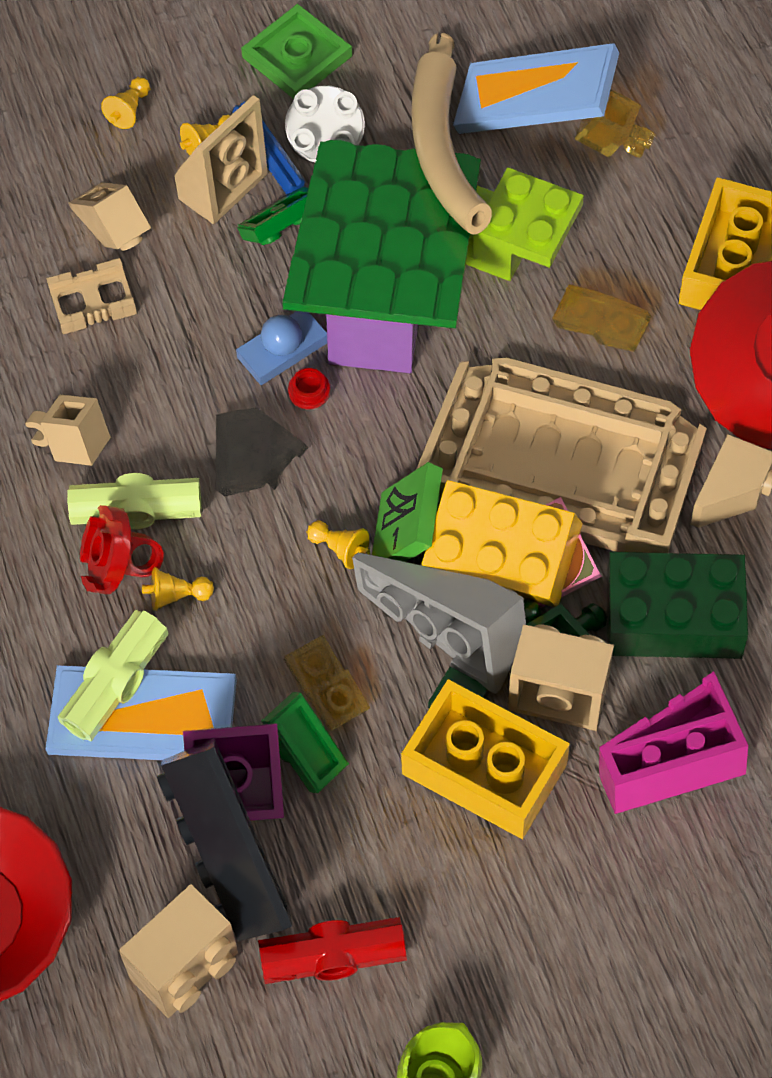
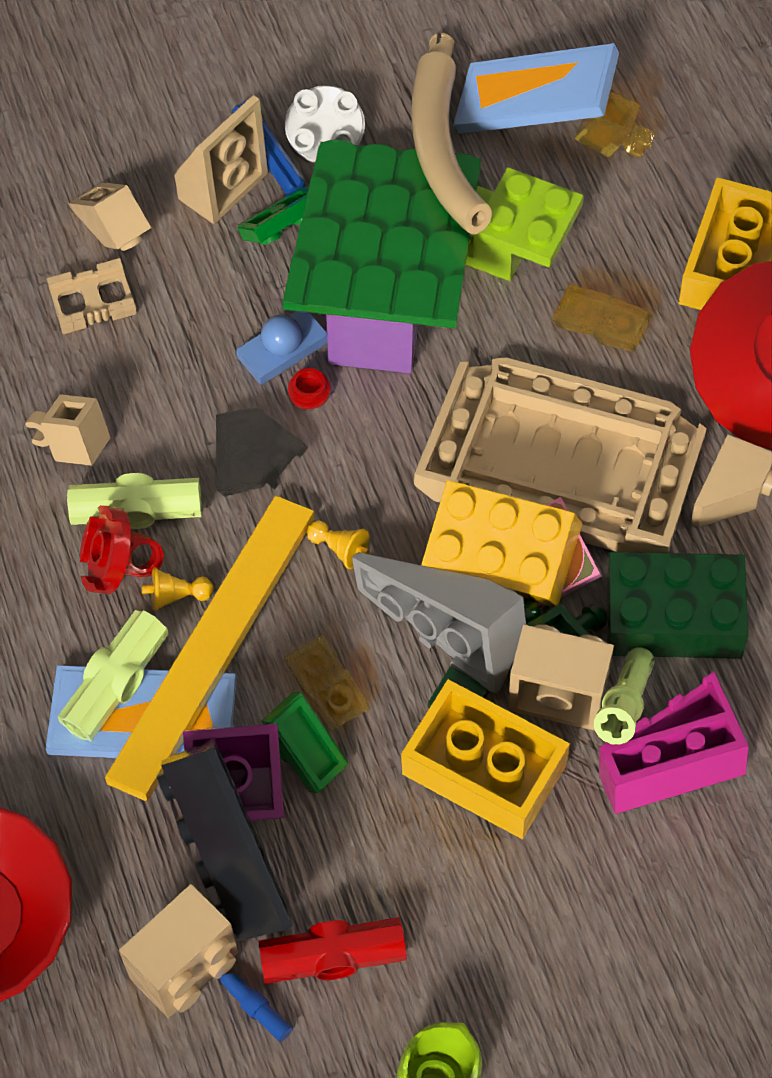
(122, 107): yellow piece -> none
(194, 134): yellow piece -> none
(210, 648): none -> yellow tile
(256, 1006): none -> blue piece
(296, 51): bright green tile -> none
(408, 515): bright green tile -> none
(624, 702): none -> yellowish green pin

